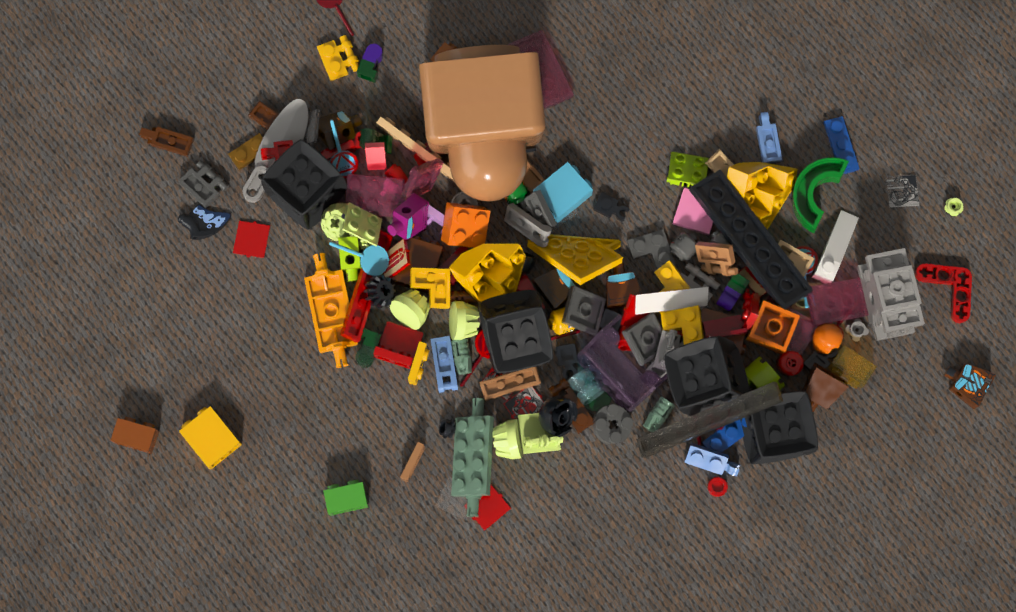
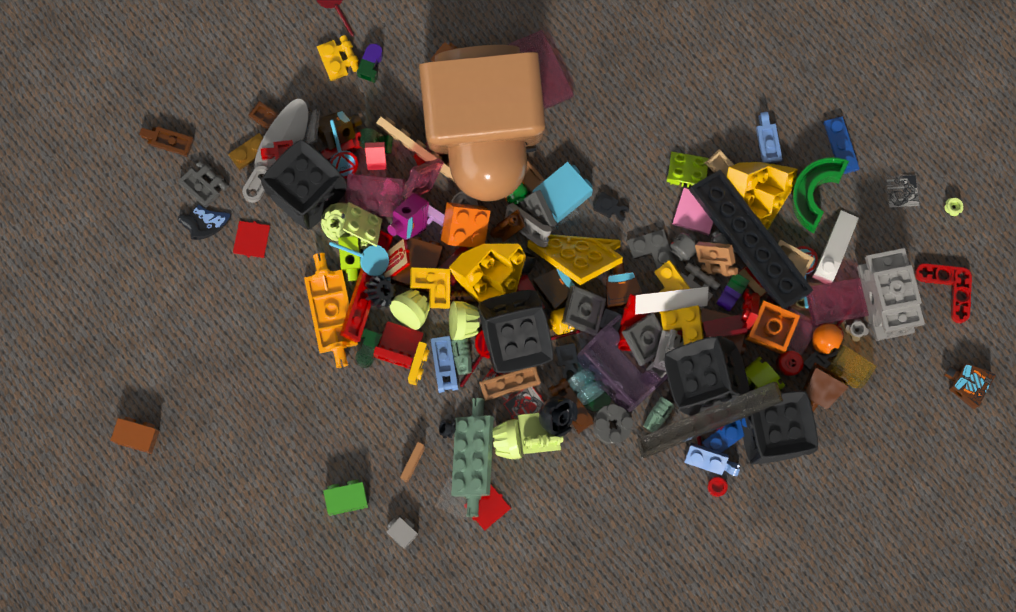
(209, 437): yellow brick -> none
(396, 172): red cone -> none
(402, 532): none -> light grey brick
(508, 226): none -> reddish brown hinge

